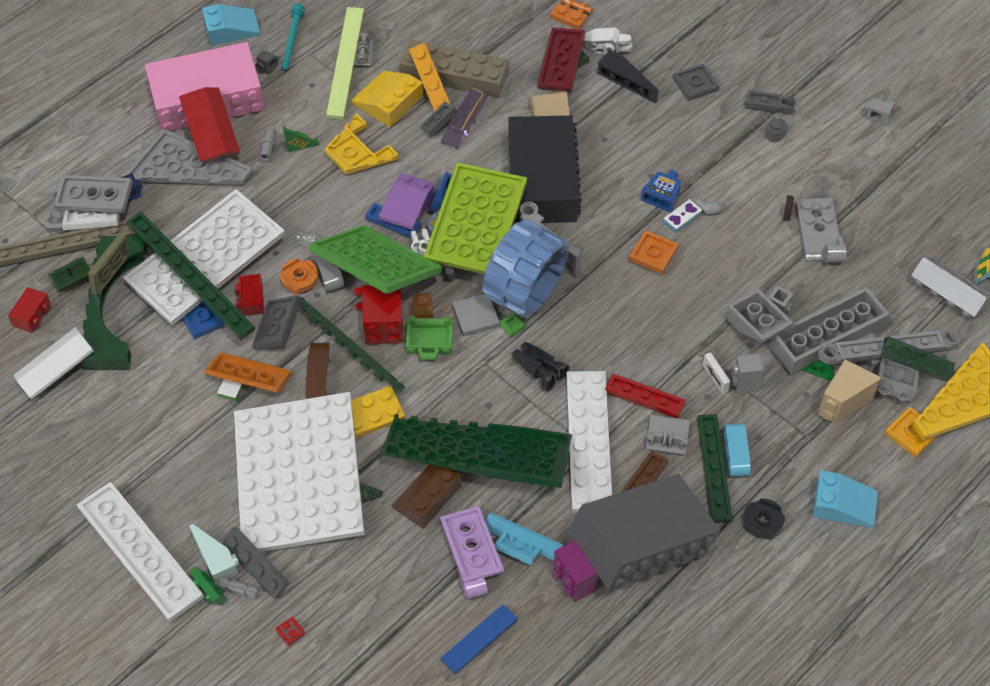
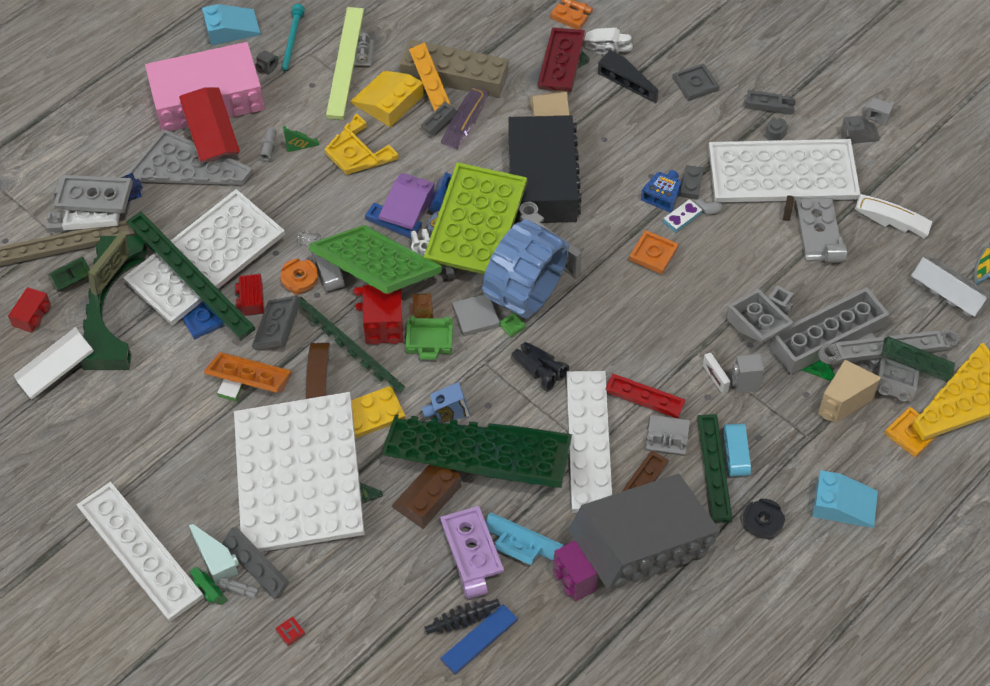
(447, 404): none -> medium blue torso
(486, 607): none -> black piece
(692, 182): none -> dark grey plate
(782, 168): none -> white plate
(859, 130): none -> flat silver slope
(895, 215): none -> white slope

